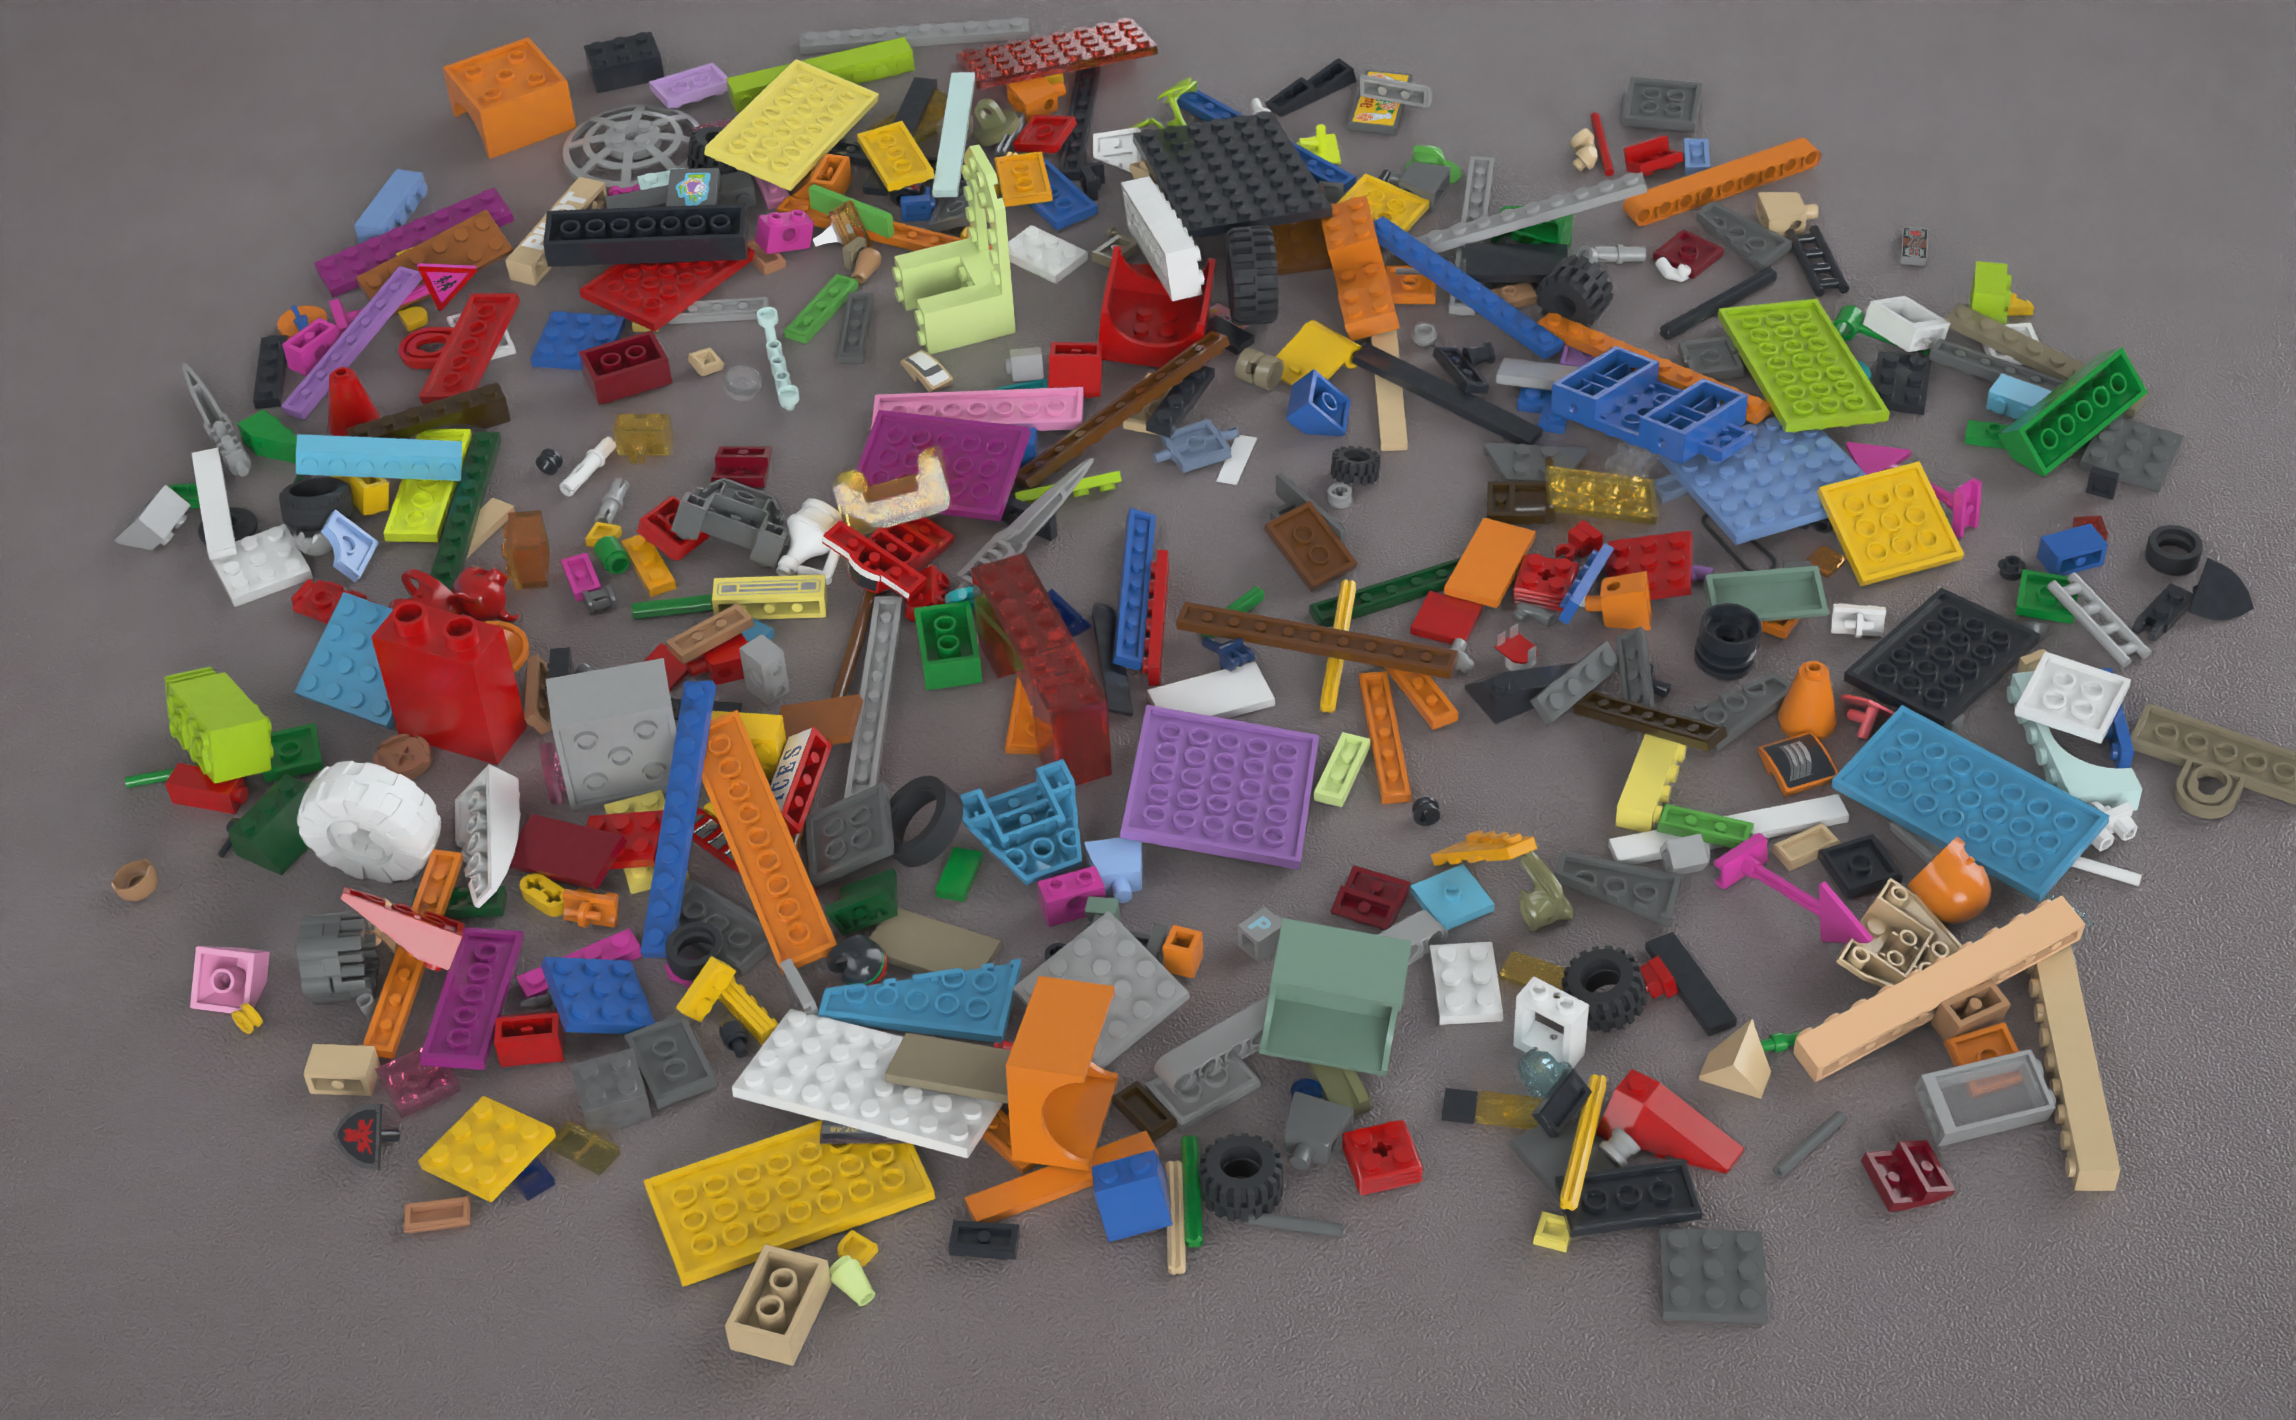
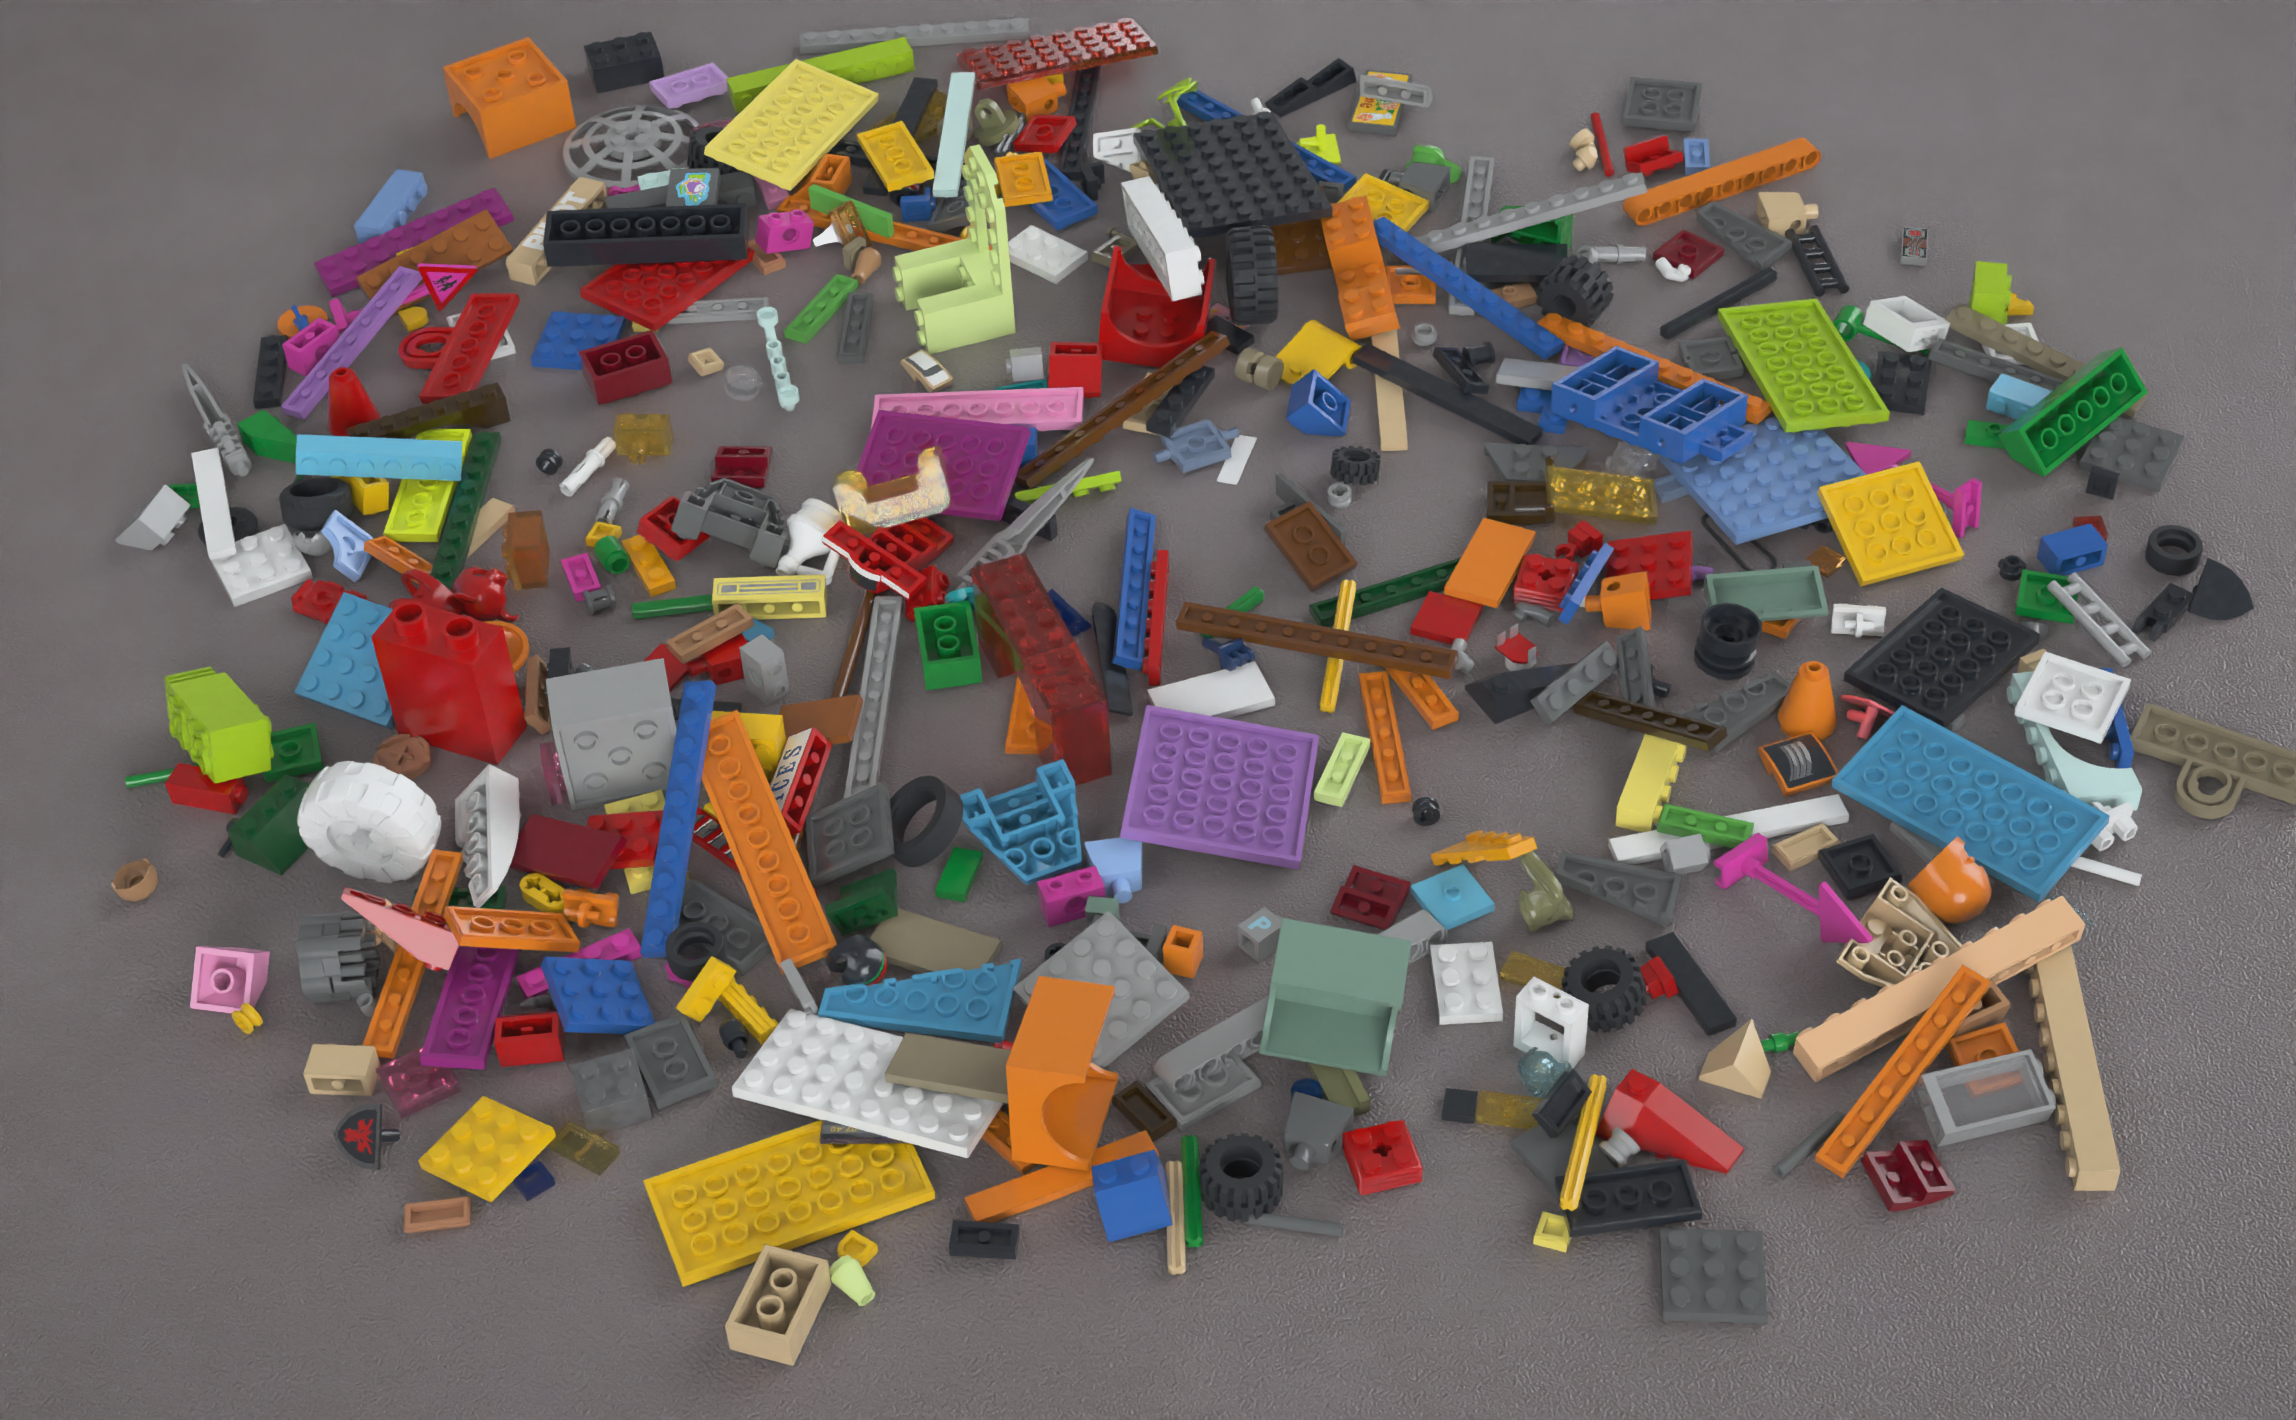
(396, 555): none -> orange tile
(511, 929): none -> orange tile
(1902, 1071): none -> orange plate

